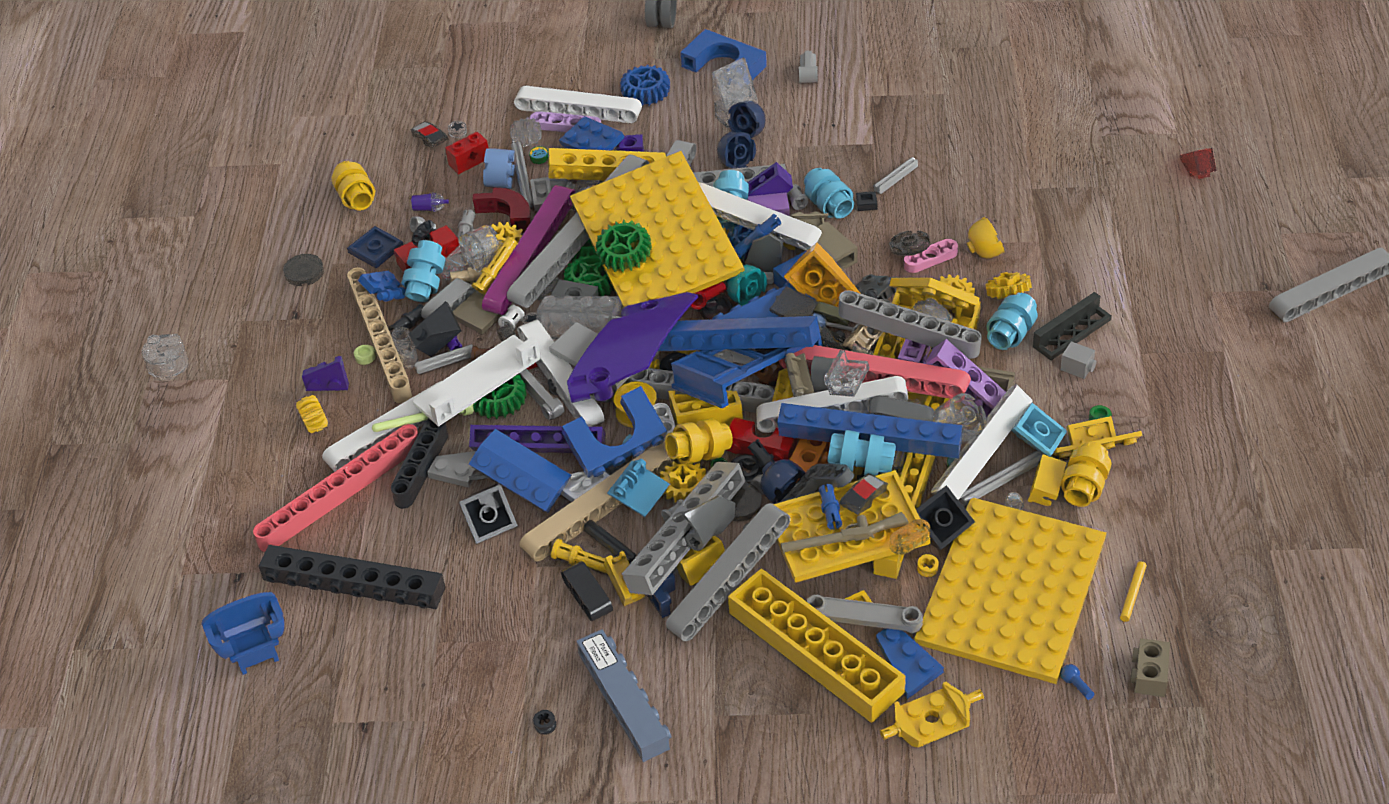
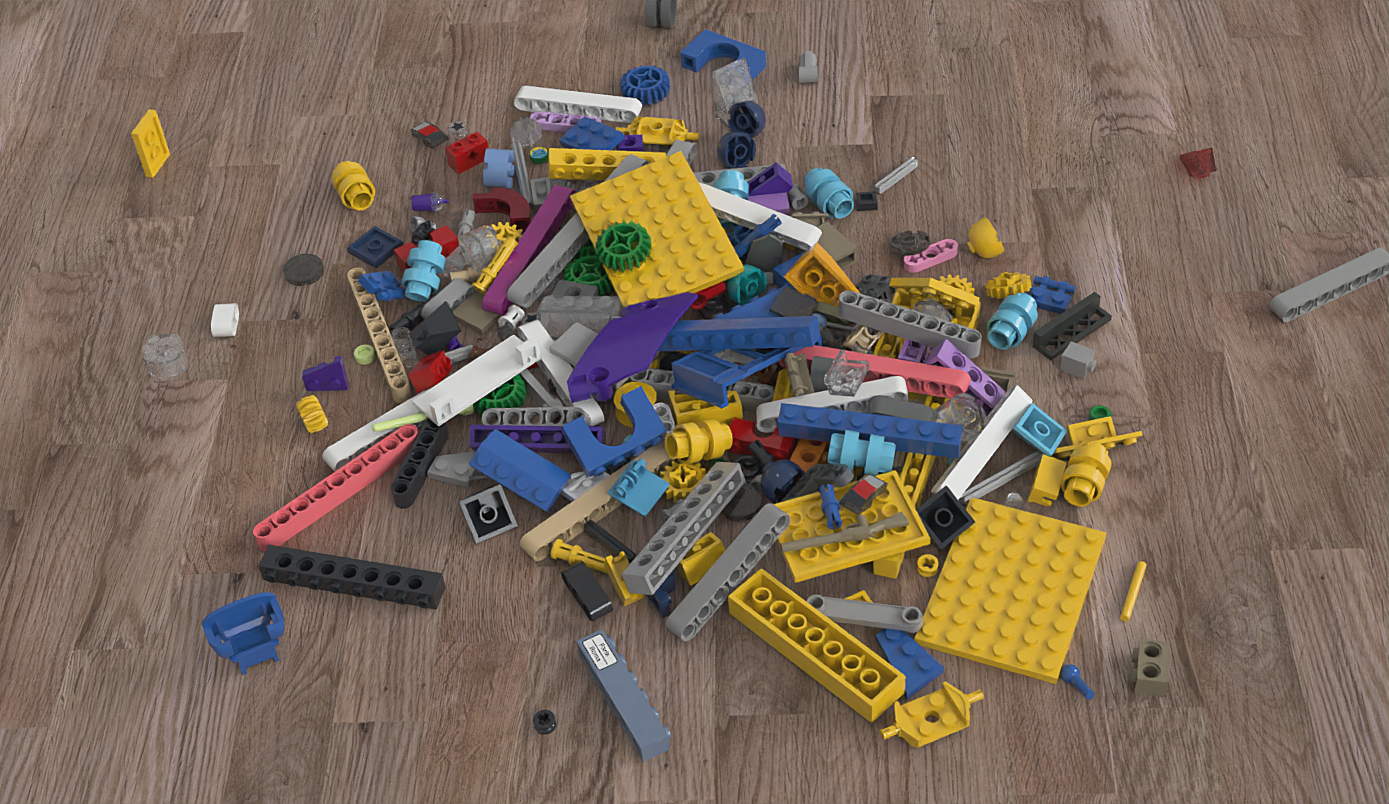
(150, 143): none -> yellow plate
(224, 320): none -> white beam
(430, 371): none -> red brick
(526, 416): none -> light grey beam
(669, 130): none -> yellow plate
(708, 521): dark grey panel -> none
(911, 538): clear yellow beam -> none
(1051, 300): none -> blue plate

